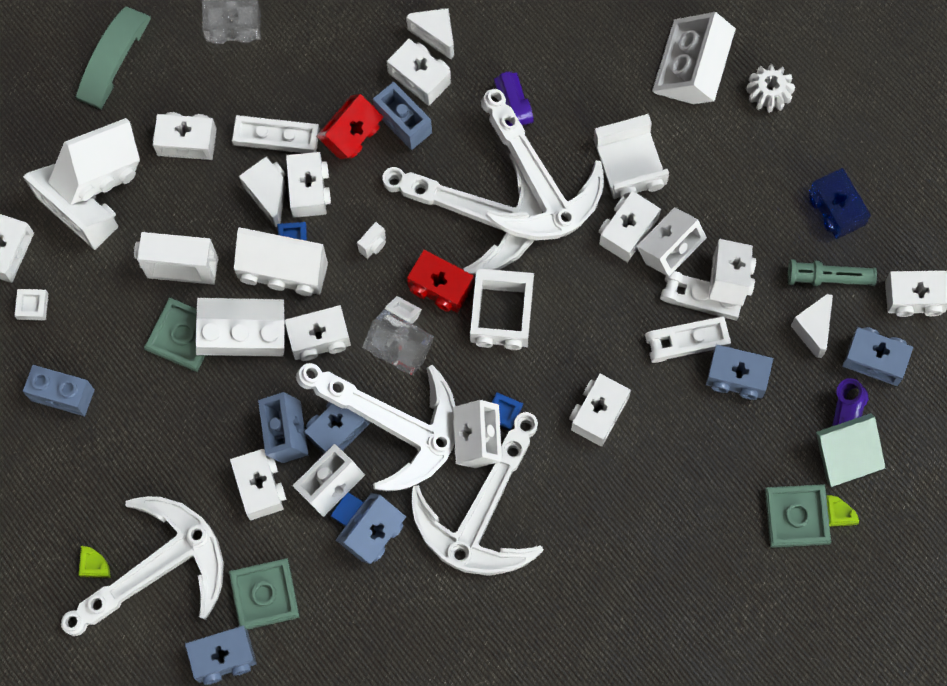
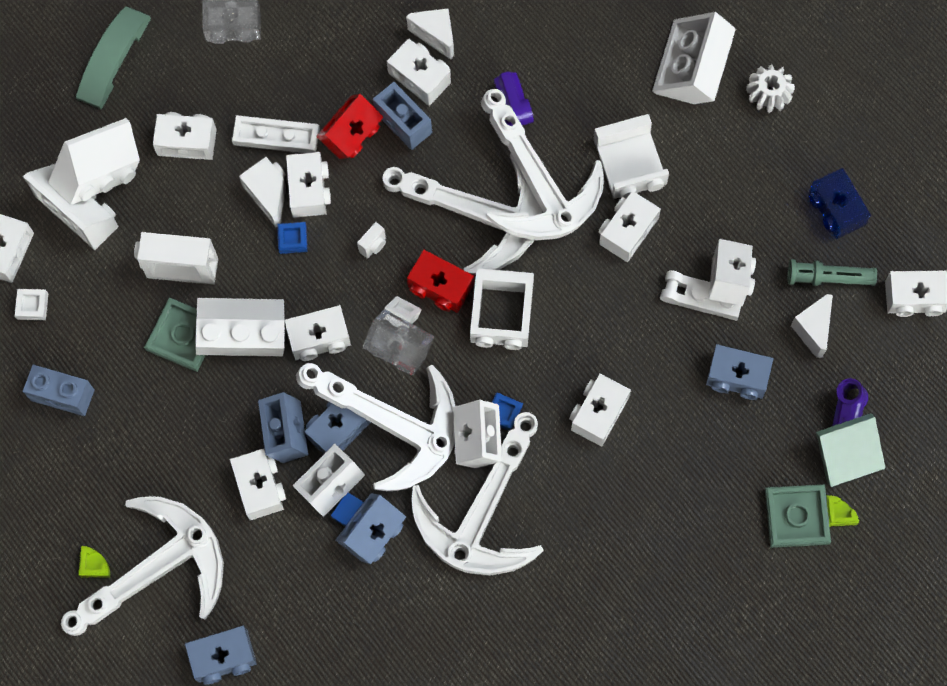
(264, 594): sand green tile -> none
(280, 262): white slope -> none
(671, 241): white brick -> none
(688, 339): white plate -> none
(862, 355): sand blue brick -> none

